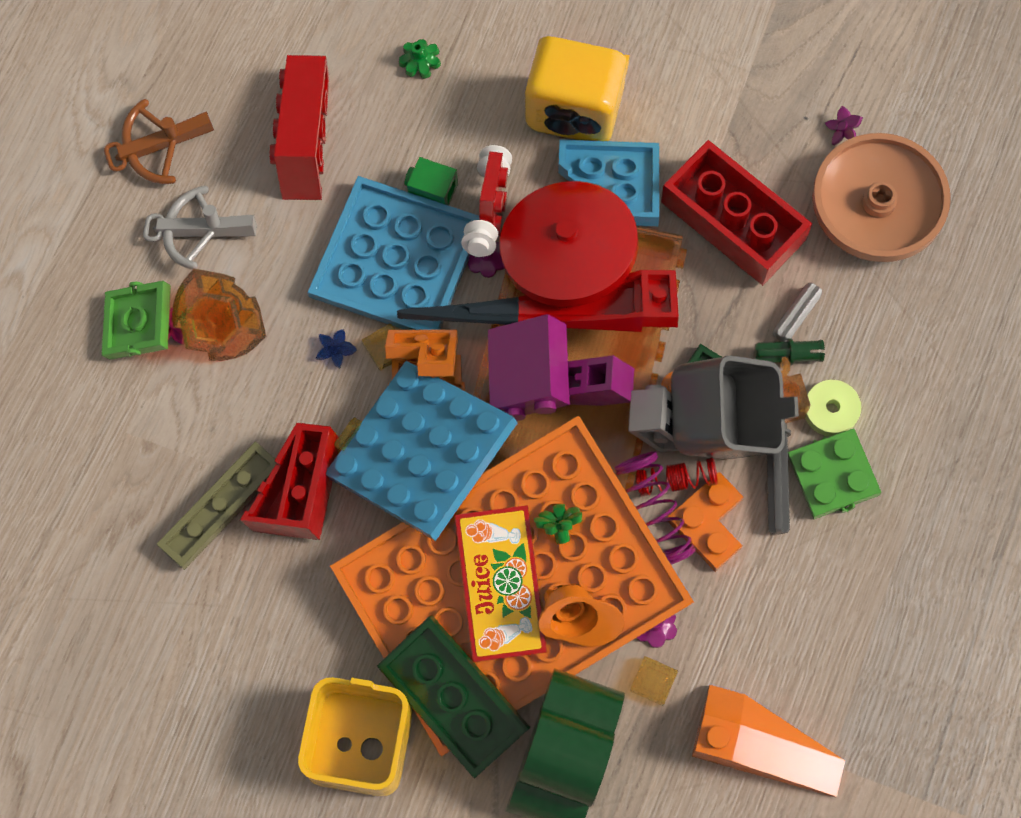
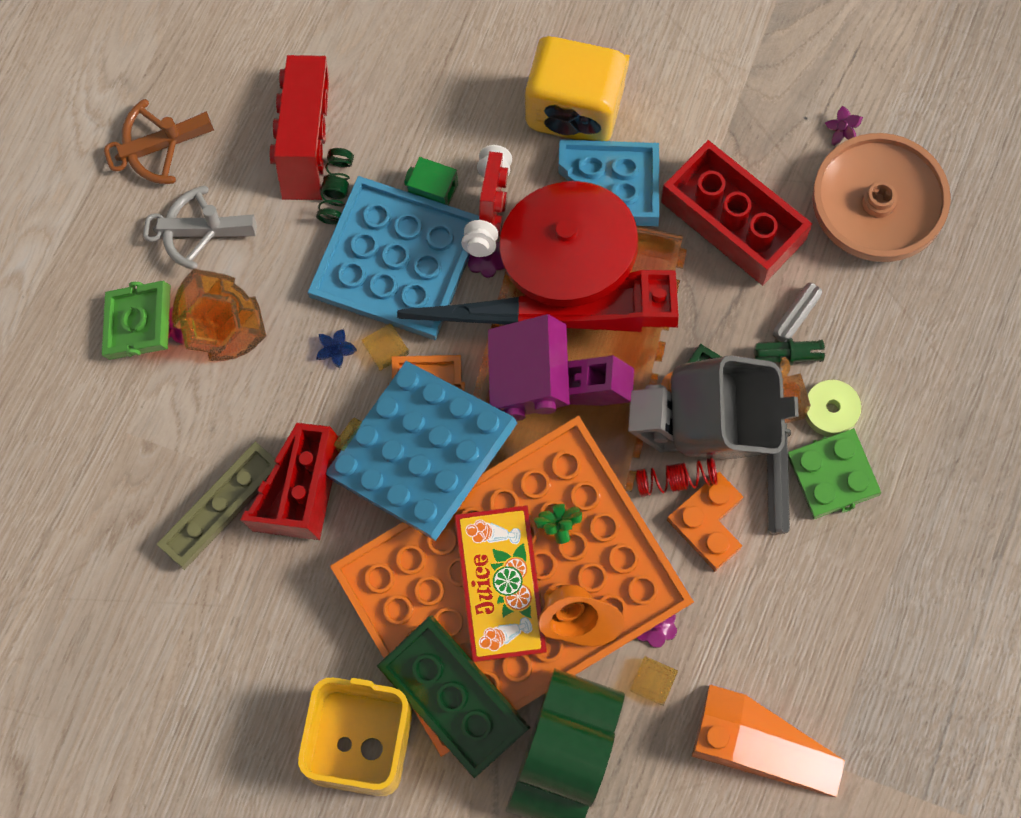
(334, 186): none -> dark green piece
(419, 58): green plant -> none
(432, 348): orange plate -> none
(644, 461): magenta piece -> none

